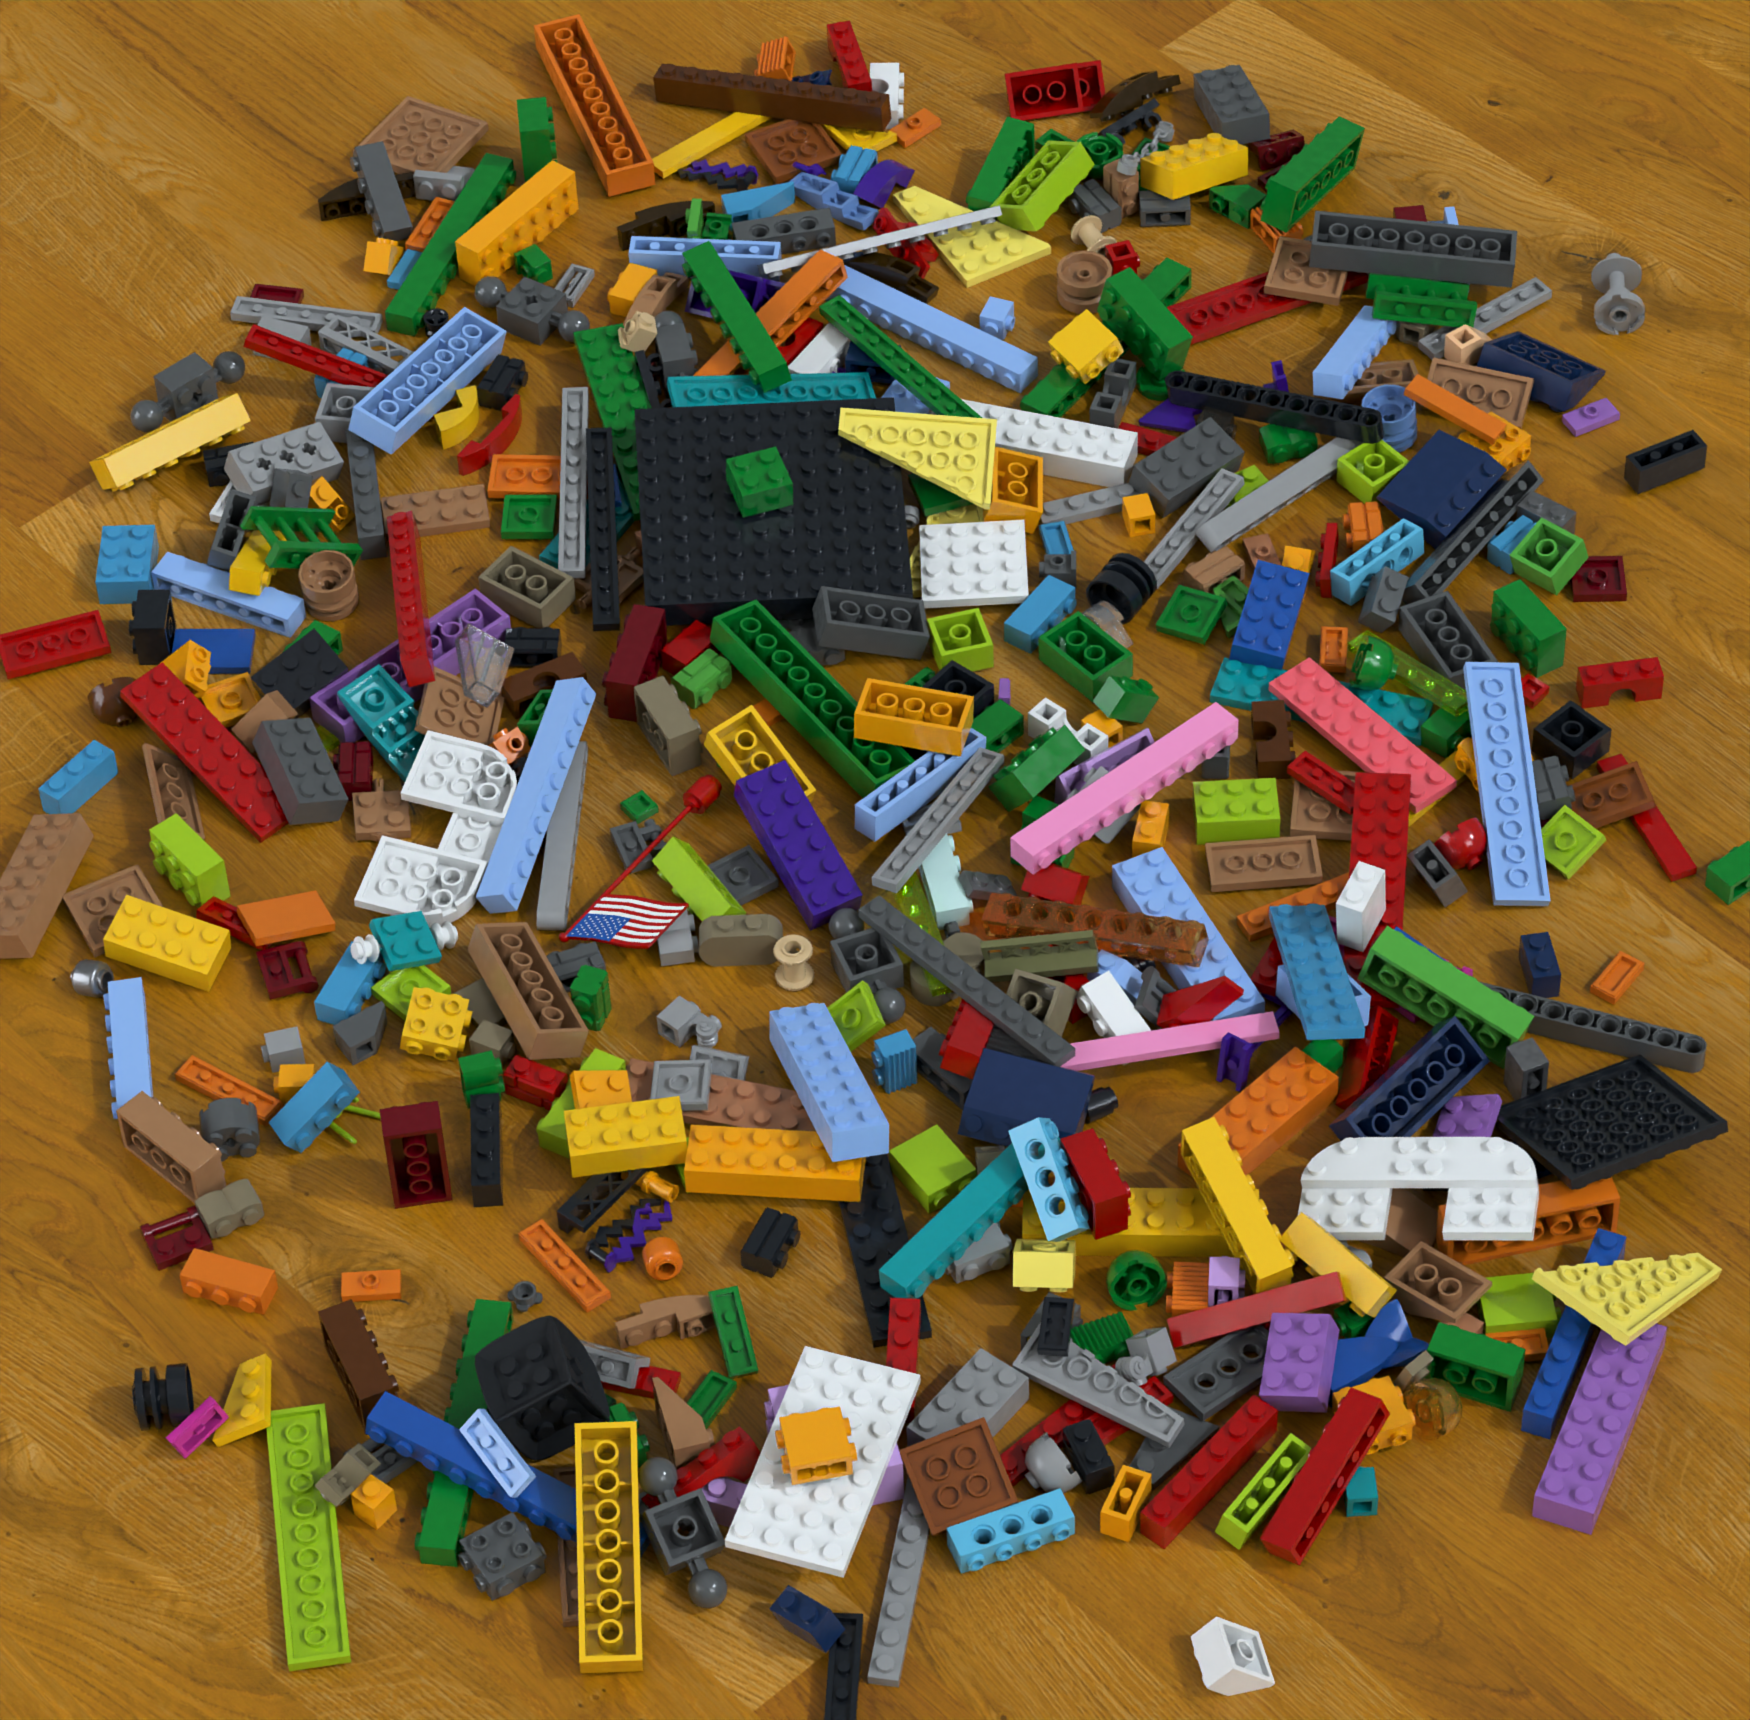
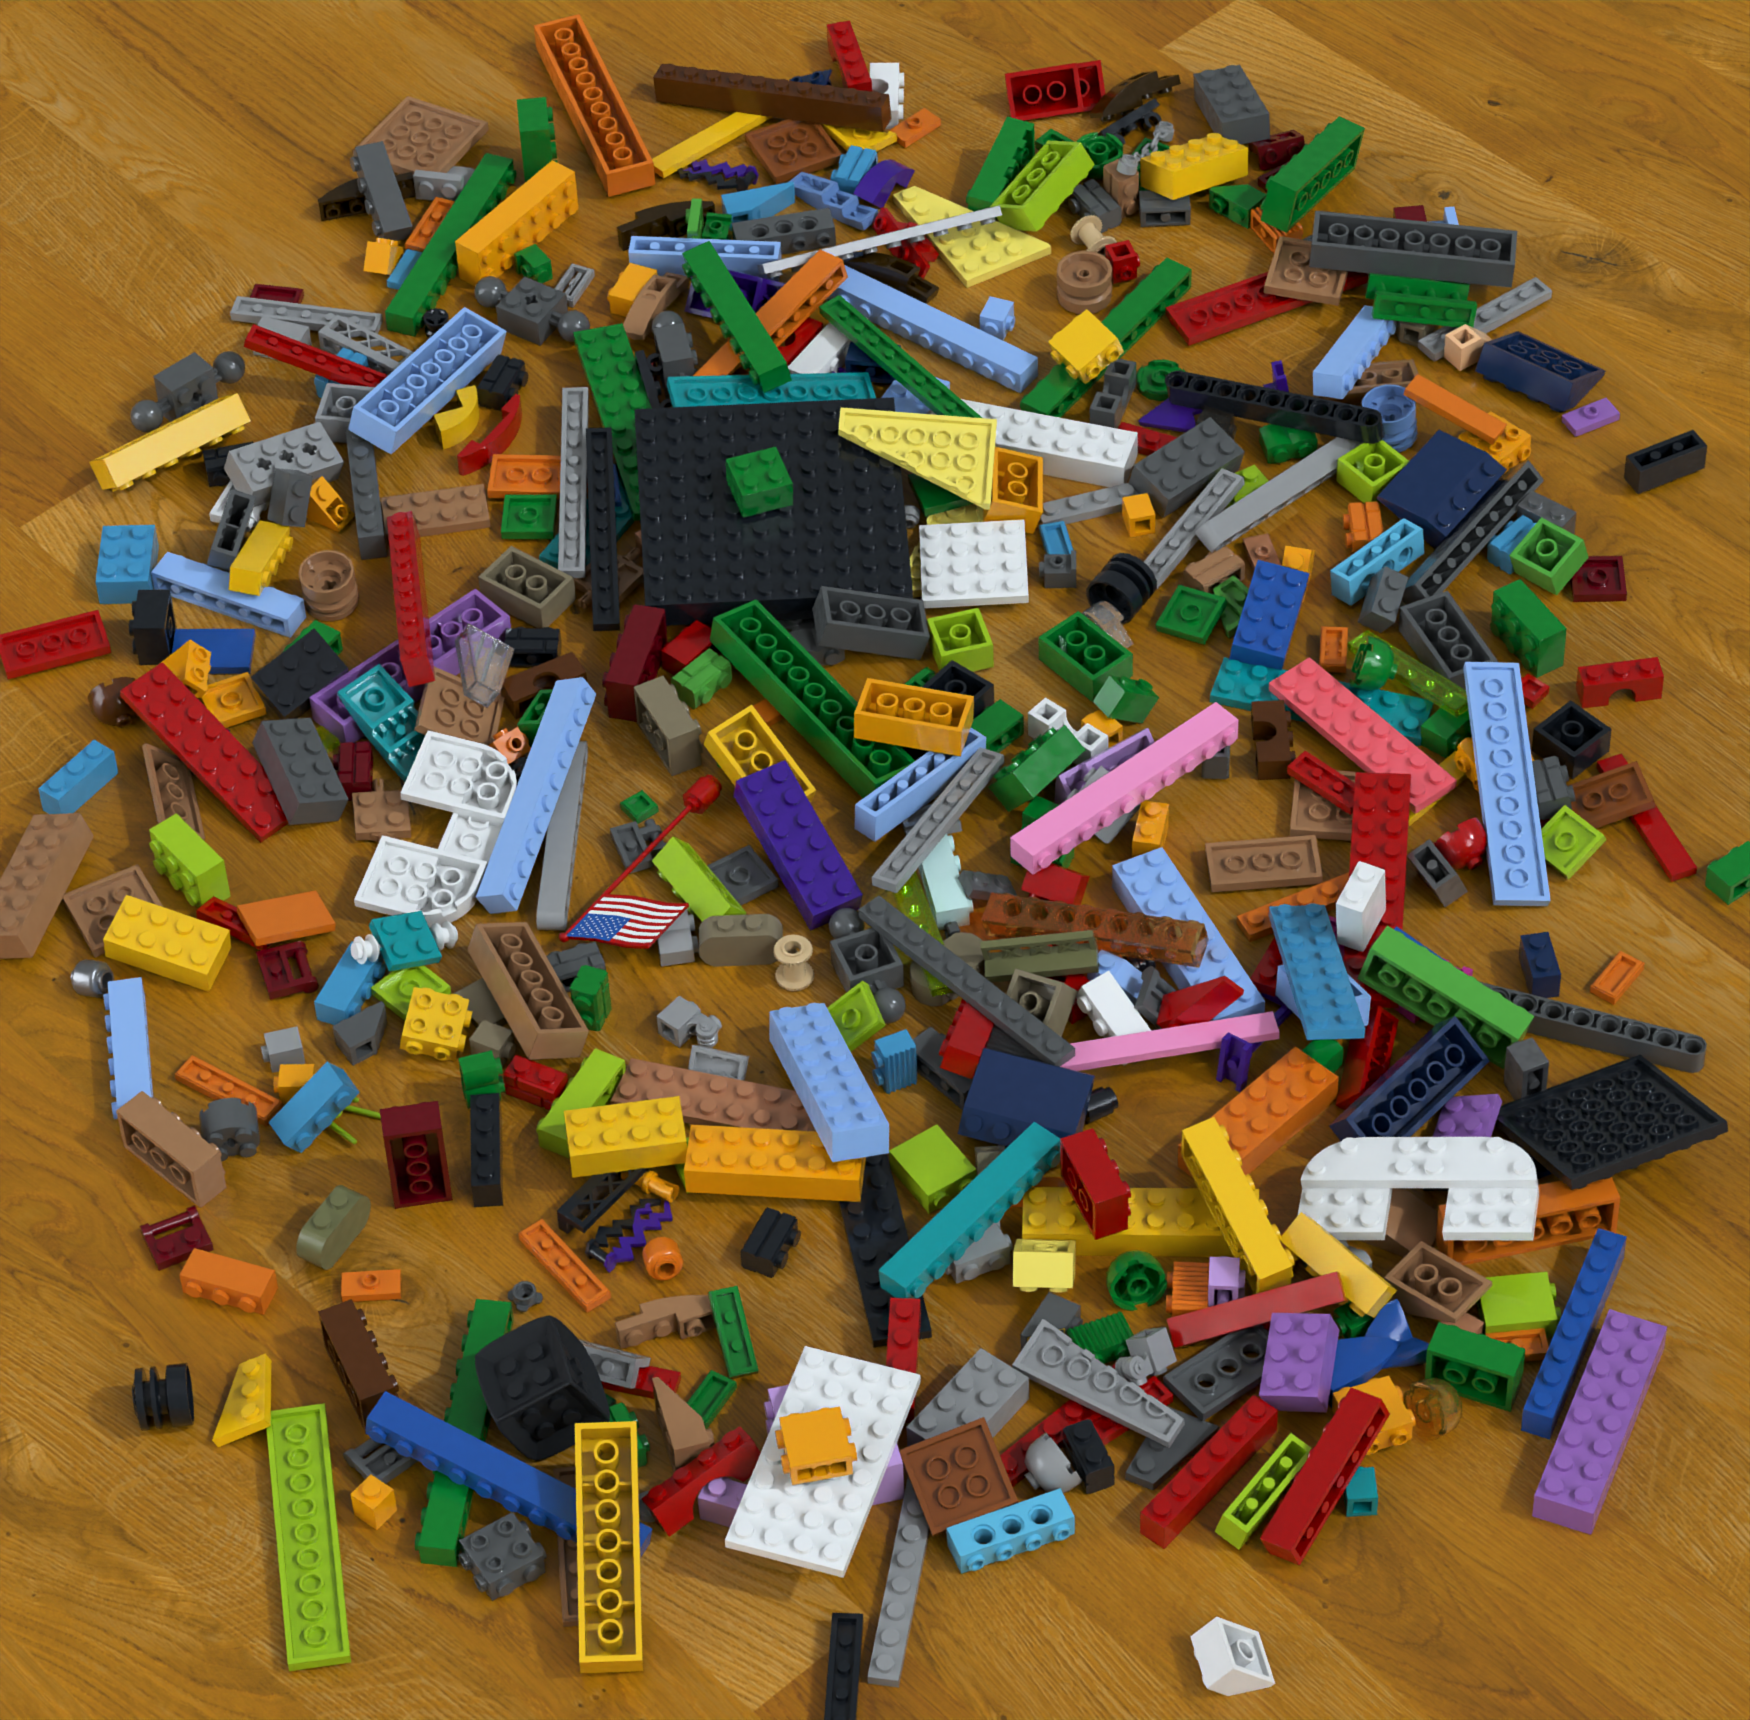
(197, 1427): dark pink tile -> none
(229, 1208): dark tan brick -> none
(270, 707): medium nougat brick -> none
(304, 520): green fence -> none
(333, 1227): none -> olive brick
(347, 1475): dark tan brick -> none
(497, 1453): light blue plate -> none
(600, 1088): light orange plate -> none
(638, 332): tan brick -> none
(685, 1079): light grey tile -> none
(692, 1514): dark grey brick -> none
(776, 59): orange brick -> none
(807, 1618): dark blue brick -> none
(815, 169): dark purple hand -> none
(1004, 690): medium lavender tile -> none
(1036, 1170): medium azure brick -> none
(1039, 613): dark azure brick -> none
(1056, 1326): black plate -> none
(1125, 1502): light orange brick -> none
(1144, 323): green brick -> none
(1235, 810): lime brick -> none
(1327, 559): red plate -> none
(1414, 1371): dark tan plate -> none
(1484, 388): medium nougat plate -> none
(1619, 306): light grey piece -> none
(1629, 1294): light yellow wing -> none

